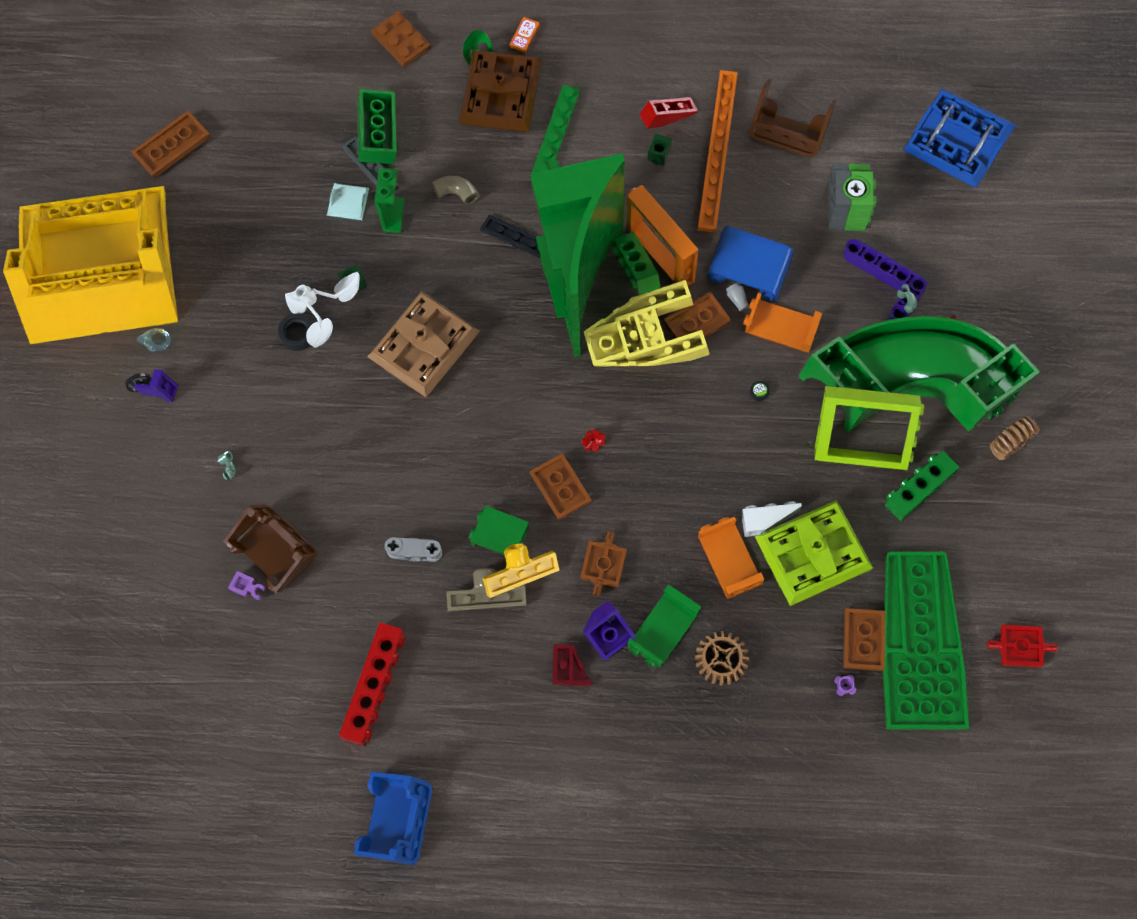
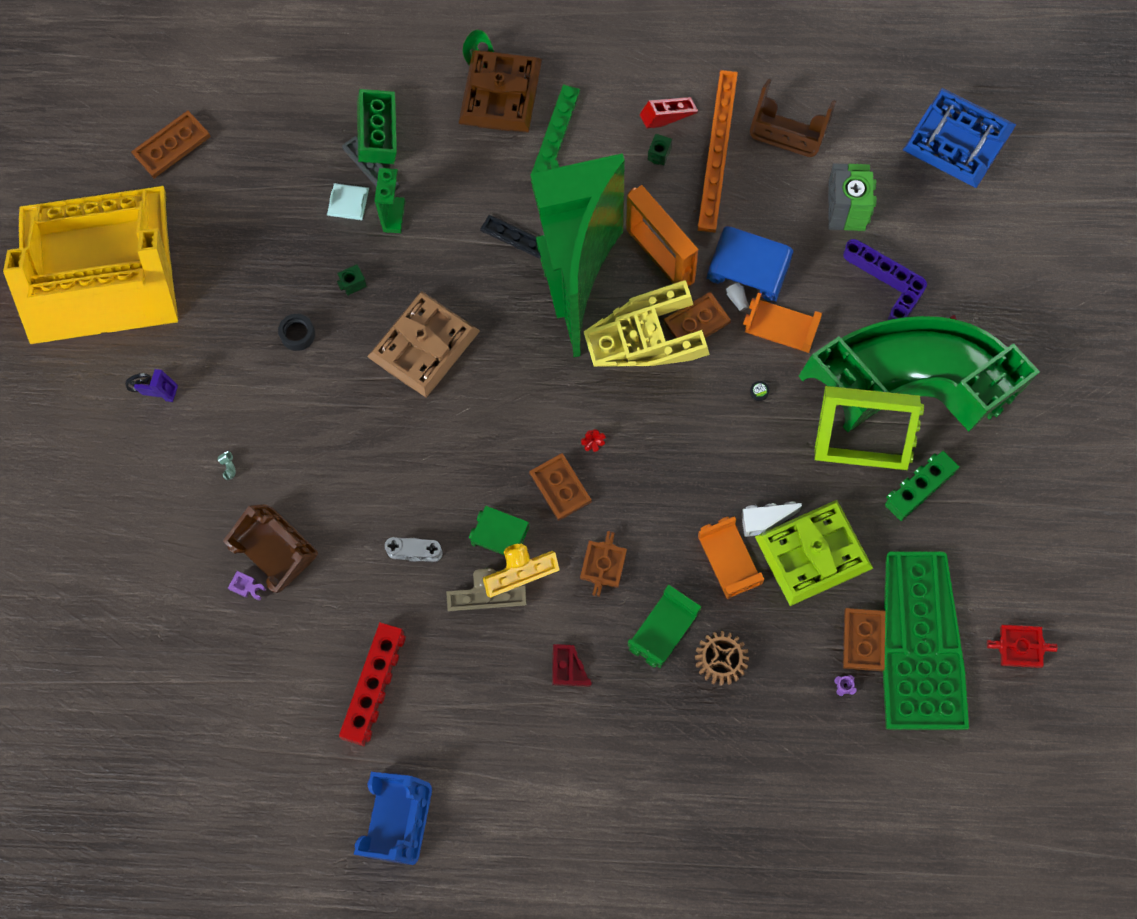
(146, 339): clear light blue piece -> none
(305, 297): white plant -> none
(401, 39): dark orange plate -> none
(456, 185): dark tan cylinder -> none
(524, 35): tile -> none
(607, 630): dark purple slope -> none
(636, 263): green brick -> none
(912, 301): sand green arm -> none
(1014, 438): medium nougat gear -> none

